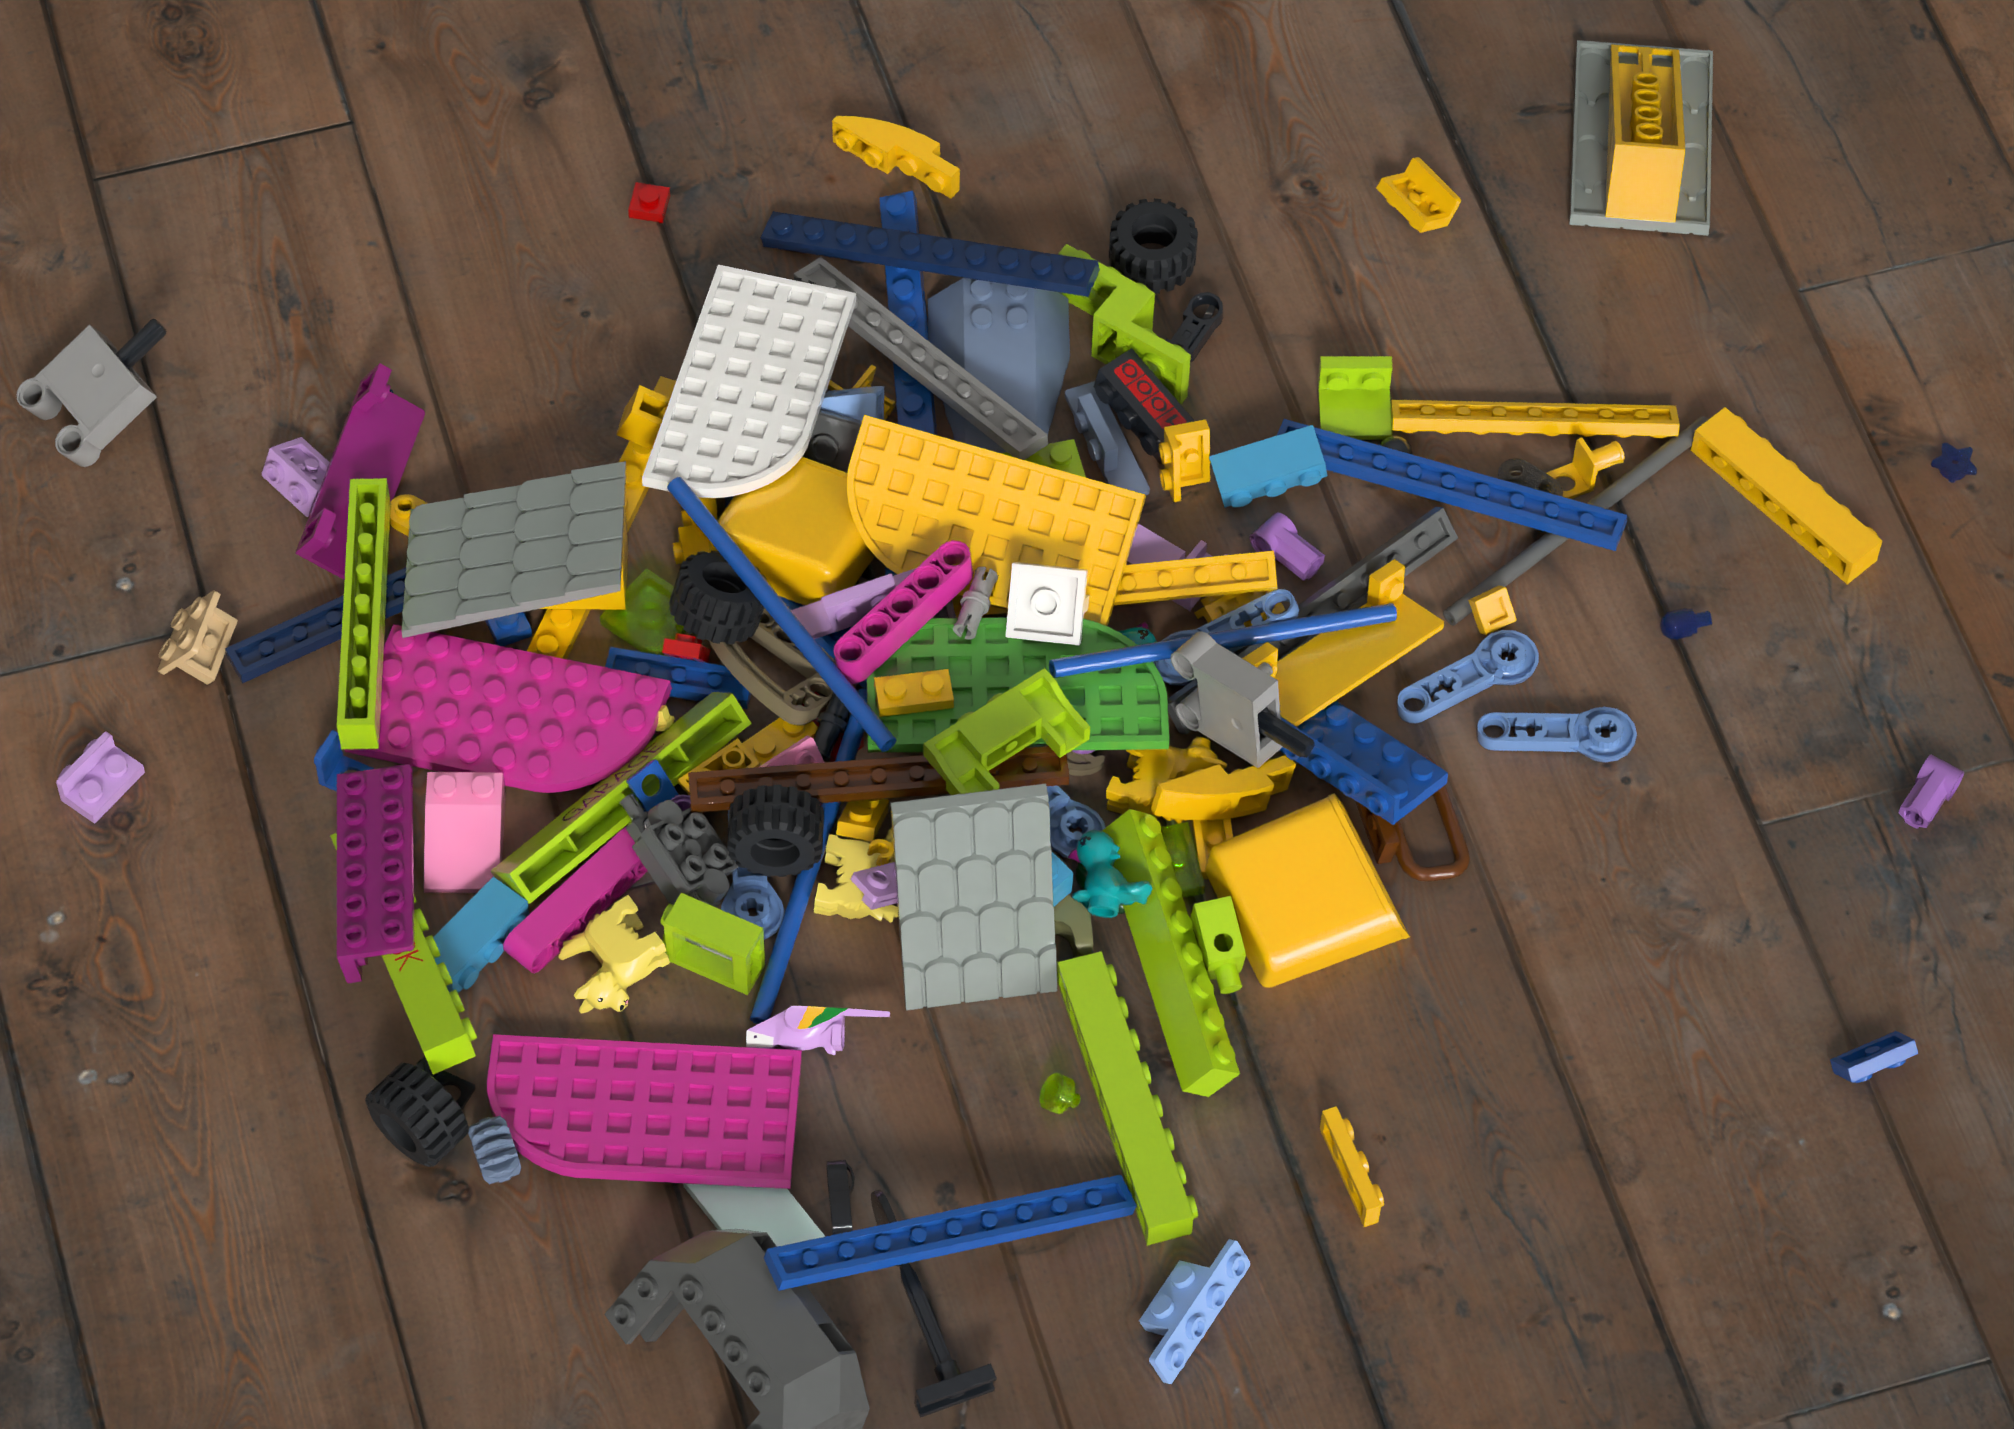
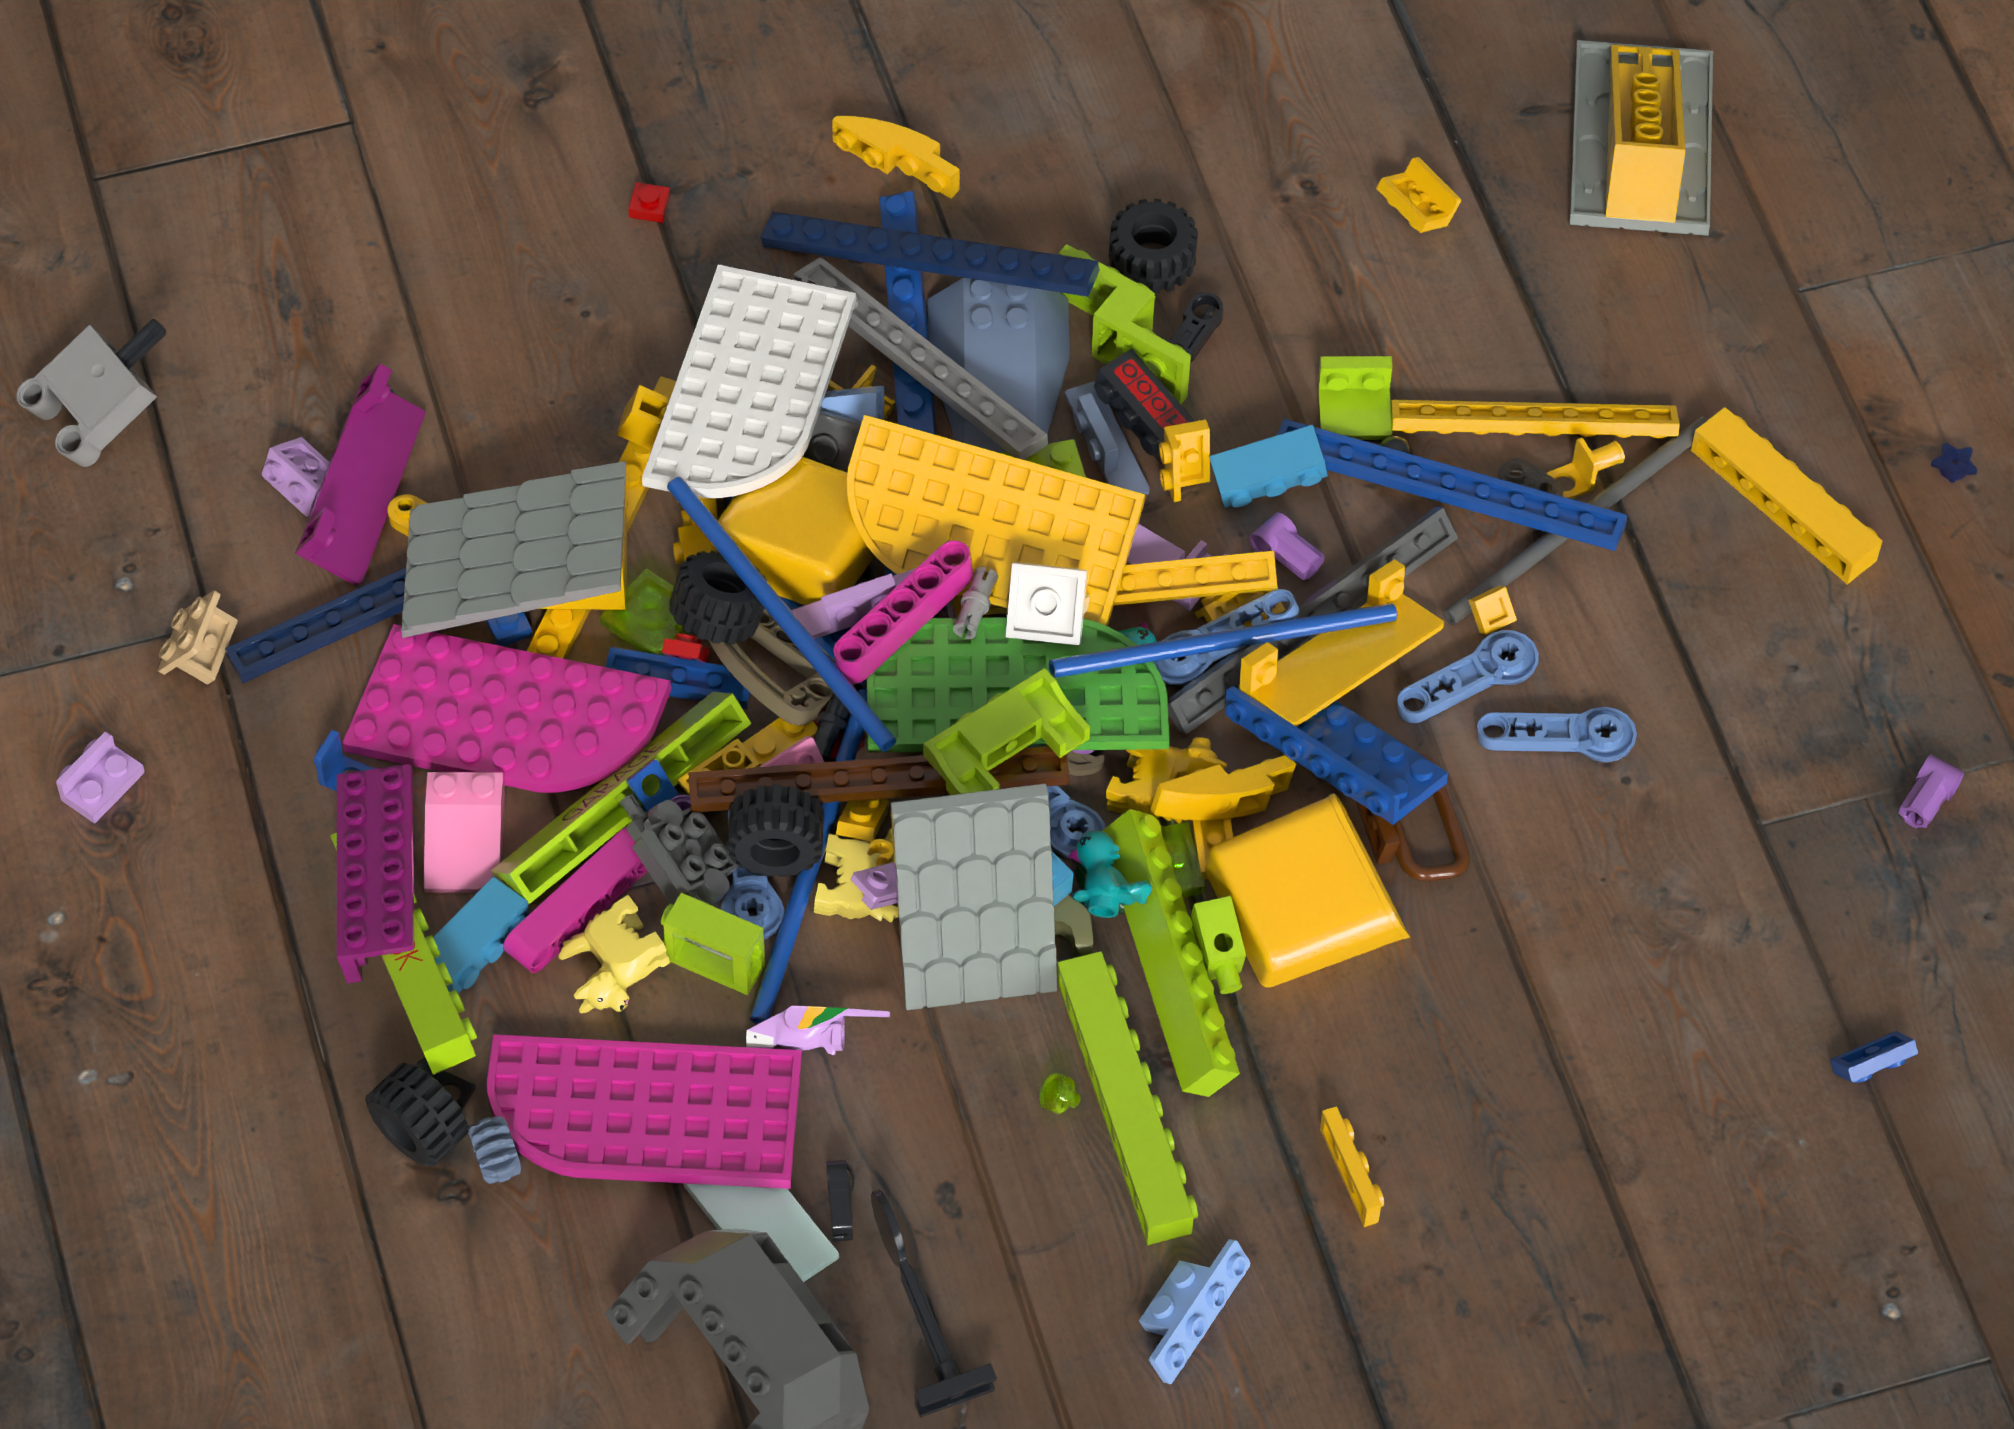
(364, 614): lime brick -> none
(665, 719): light yellow piece -> none
(913, 692): yellow plate -> none
(948, 1232): blue plate -> none
(1234, 702): light grey piece -> none
(1683, 623): clear blue cylinder -> none

